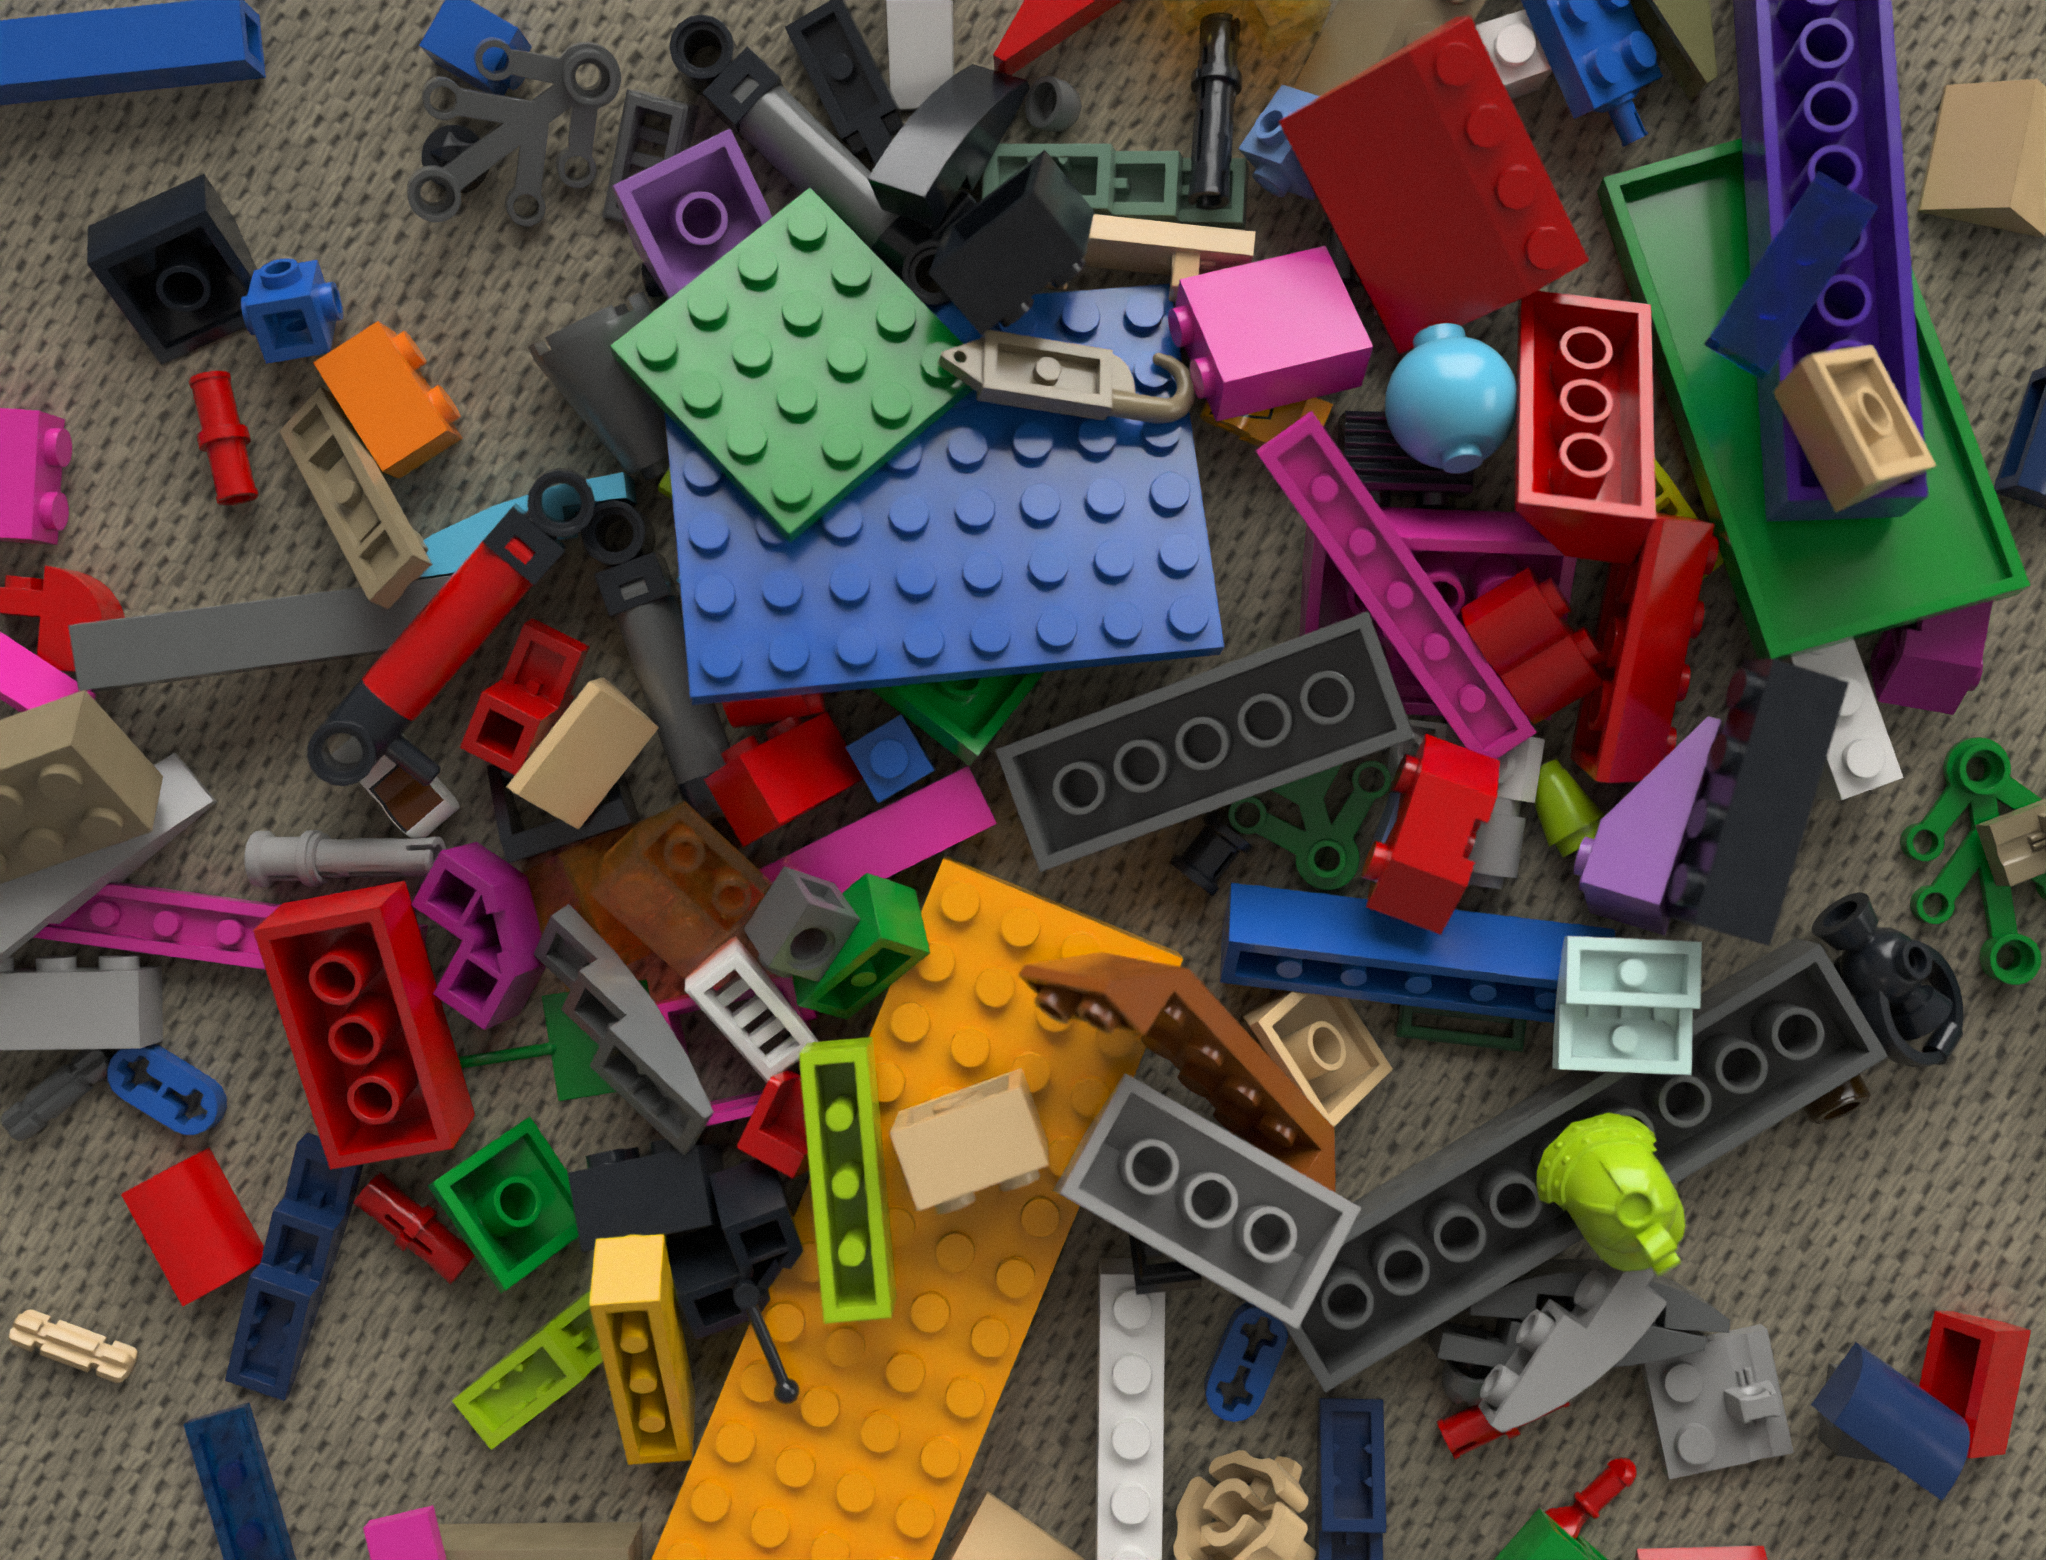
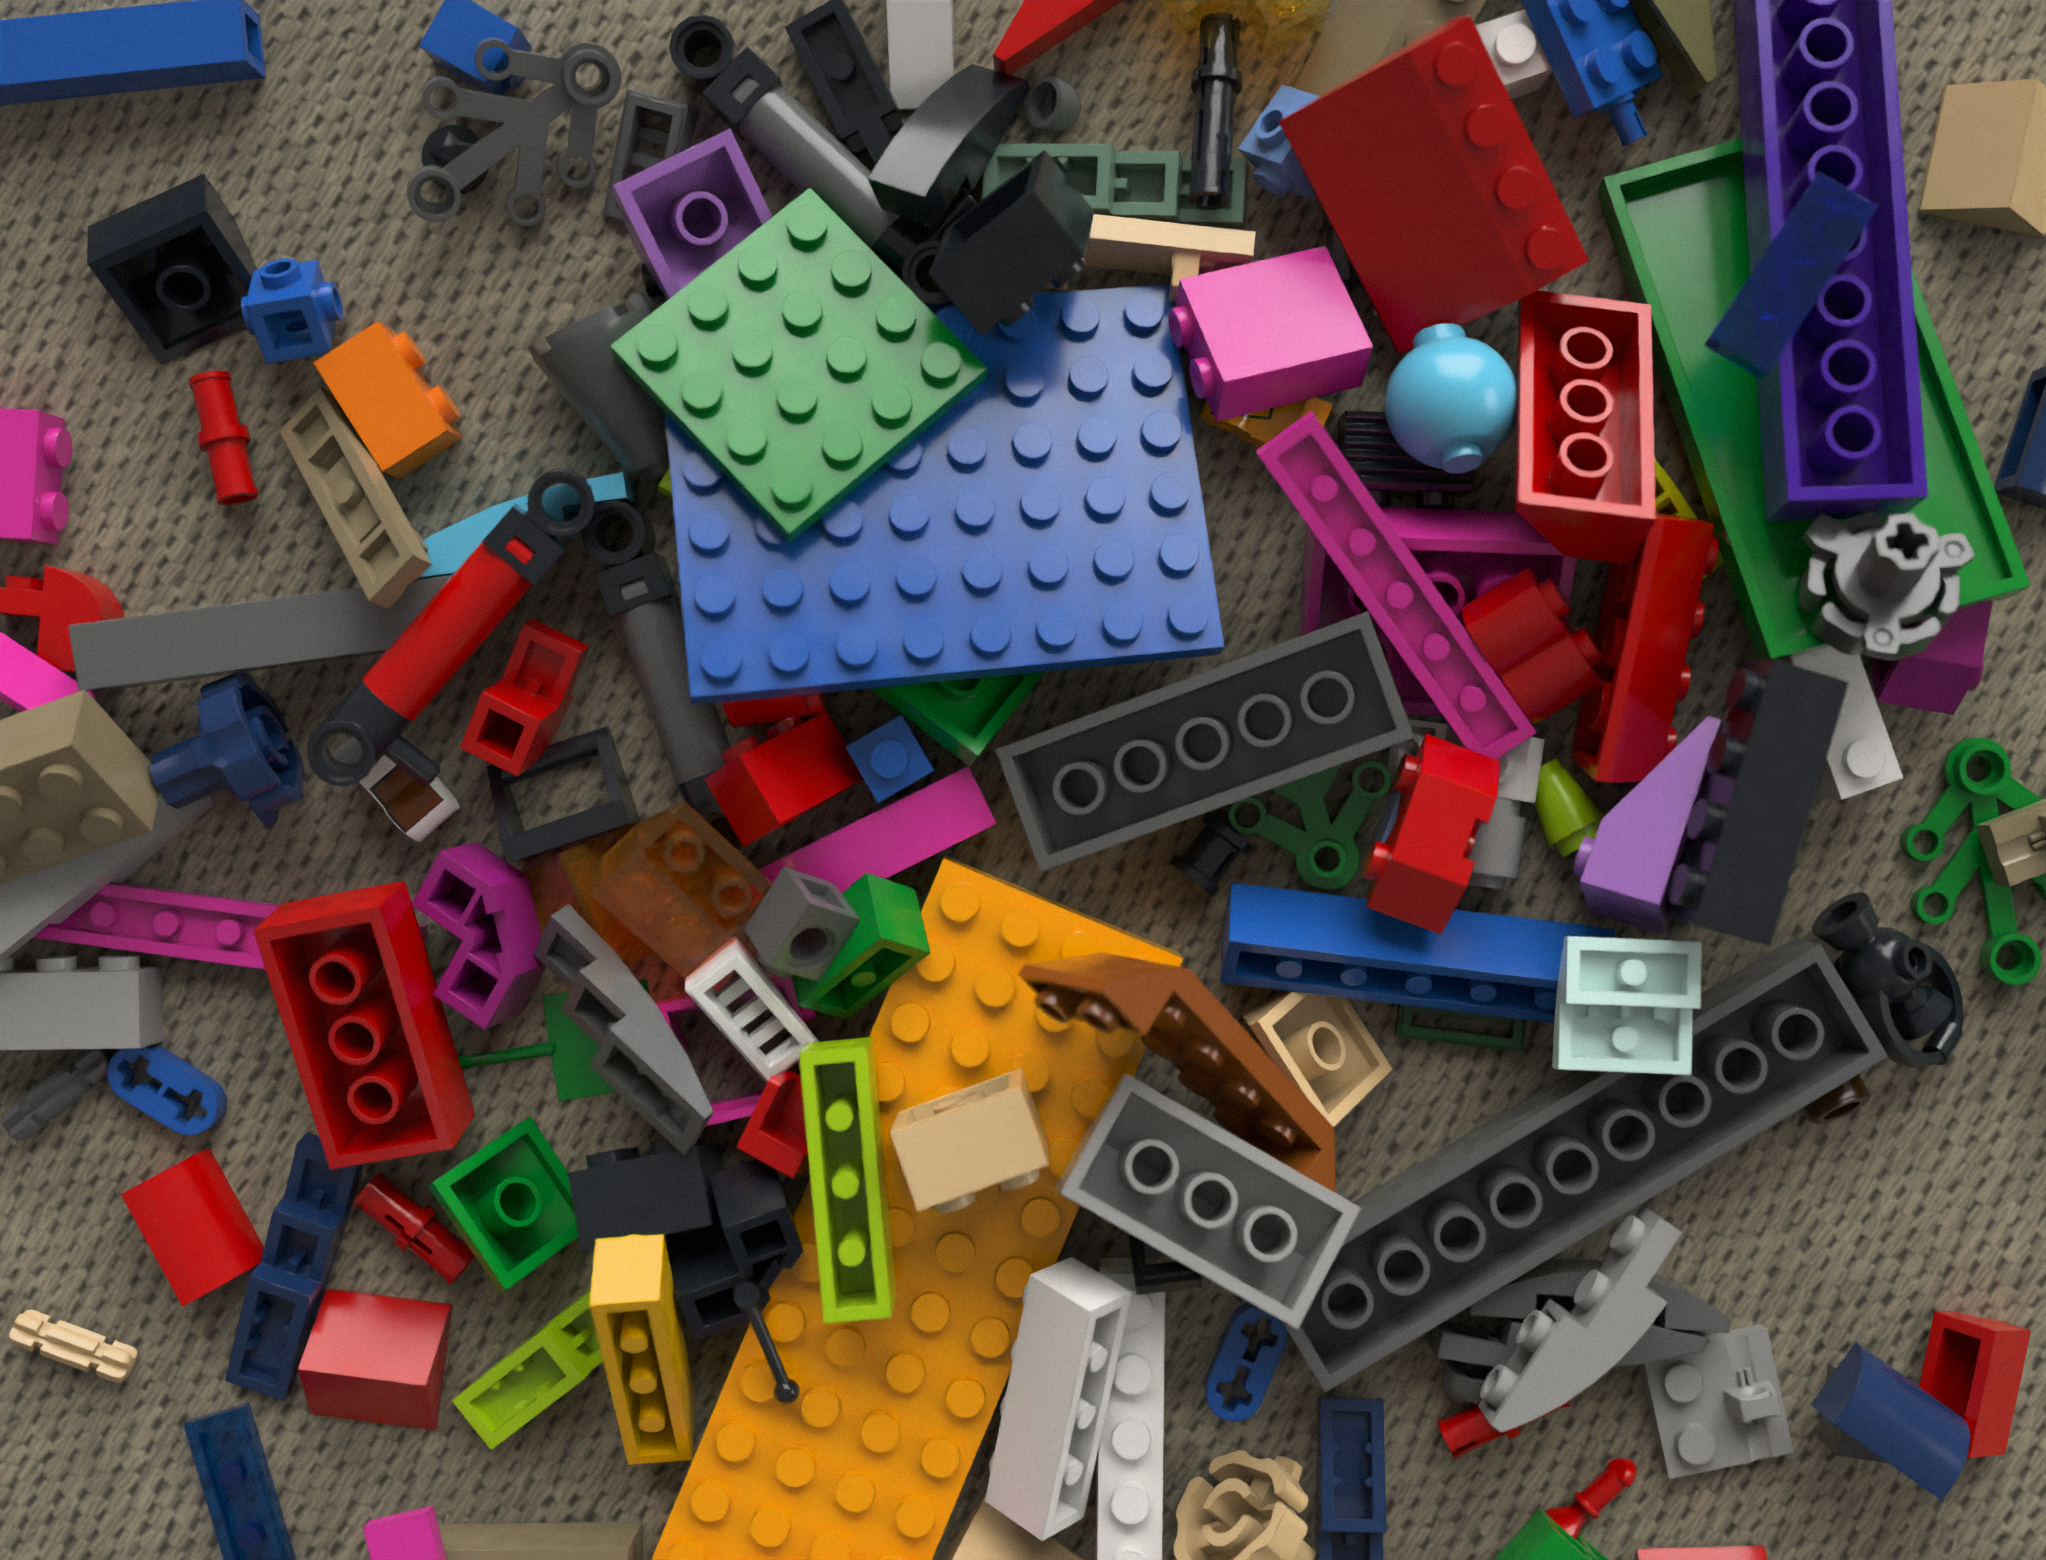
(236, 749): none -> dark blue piece
(318, 858): light grey pin -> none
(376, 1359): none -> red slope
(584, 753): tan slope -> none
(1057, 1396): none -> white brick
(1063, 378): dark tan plate -> none
(1615, 1192): lime helmet -> none
(1852, 424): tan slope -> none
(1882, 581): none -> dark grey piece

